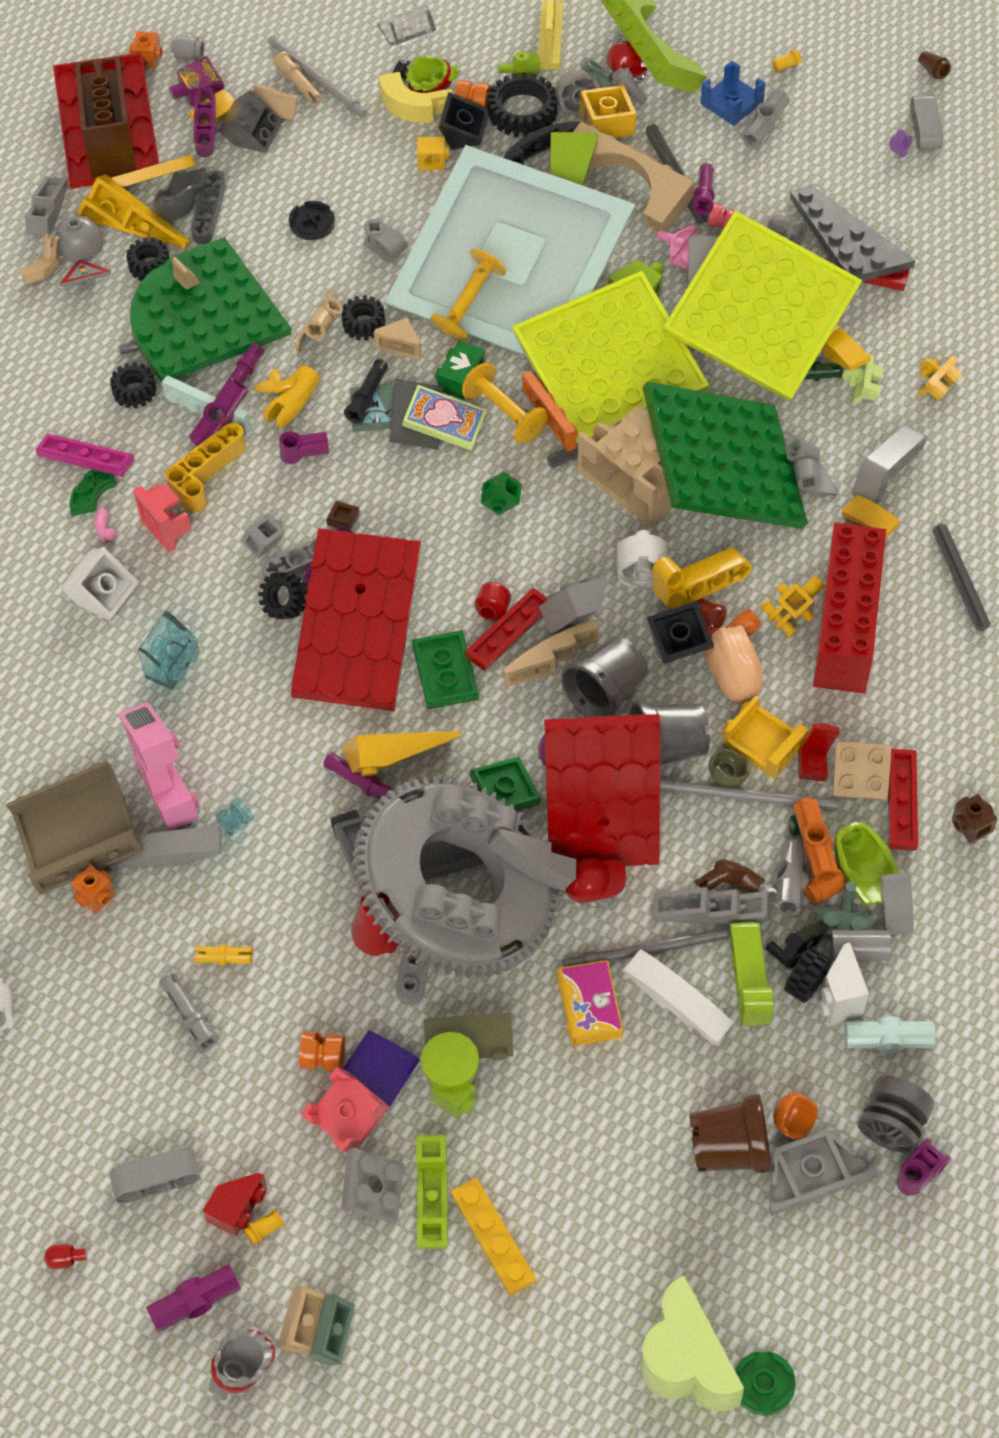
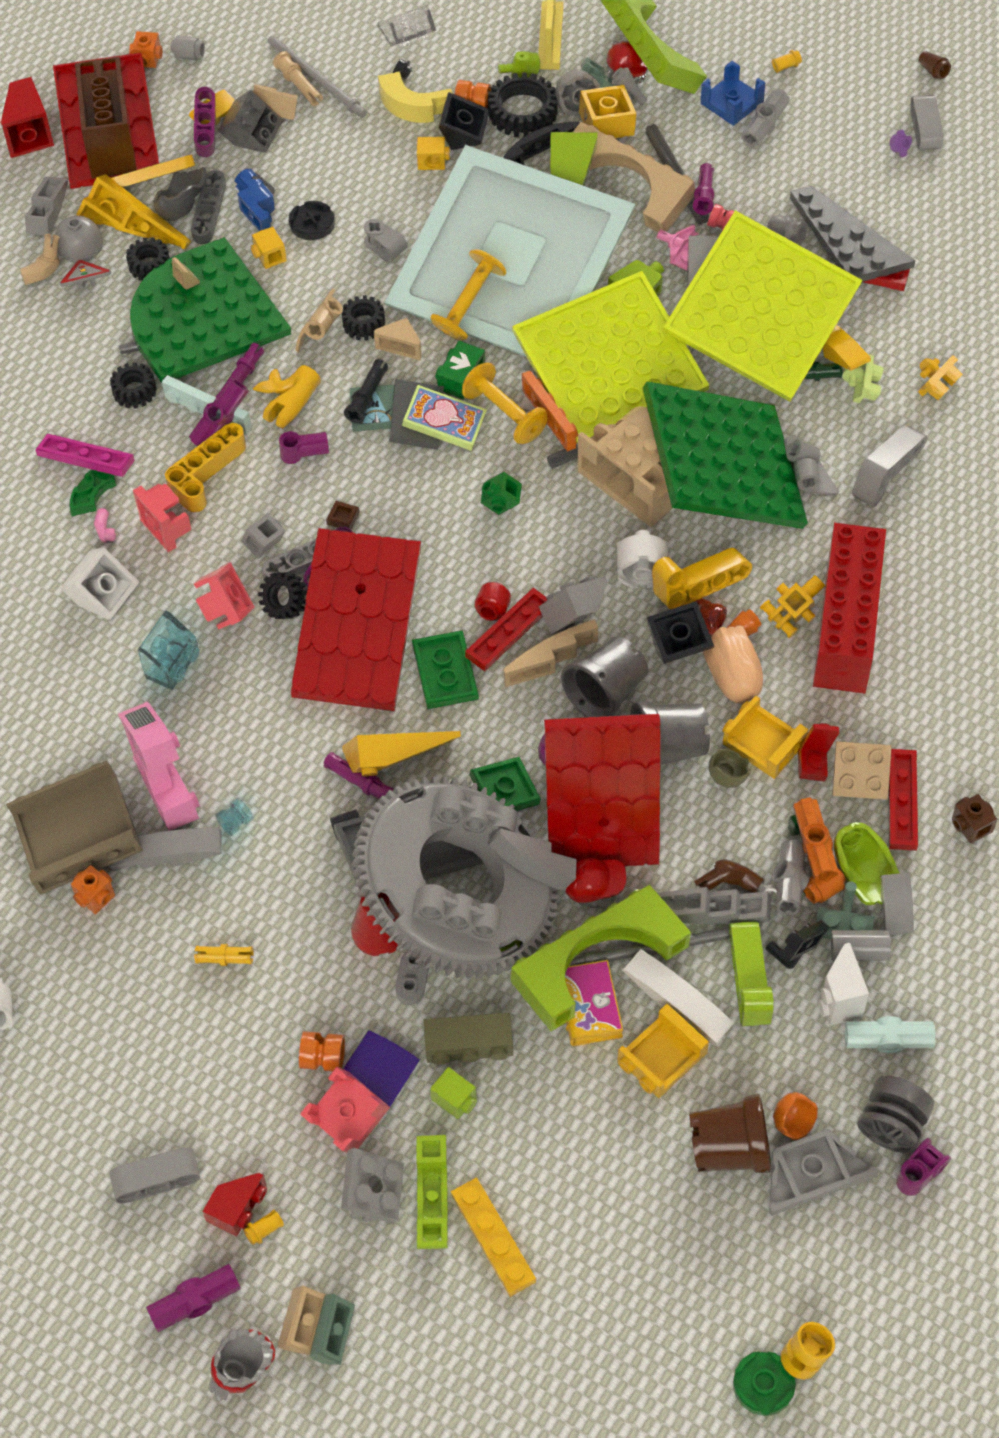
(25, 119): none -> red slope
(63, 1256): red cylinder -> none
(193, 76): magenta torso -> none
(193, 1021): light grey pin -> none
(225, 598): none -> coral panel
(255, 198): none -> blue plate
(268, 247): none -> yellow brick
(430, 74): lime hair -> none
(450, 1060): lime tile -> none
(638, 918): none -> lime arch
(663, 1052): none -> yellow panel
(685, 1355): yellowish green brick -> none
(743, 794): light grey bar -> none
(807, 1350): none -> yellow wheel
(808, 975): black tyre -> none
(870, 514): yellow slope -> none
(961, 577): dark grey axle -> none

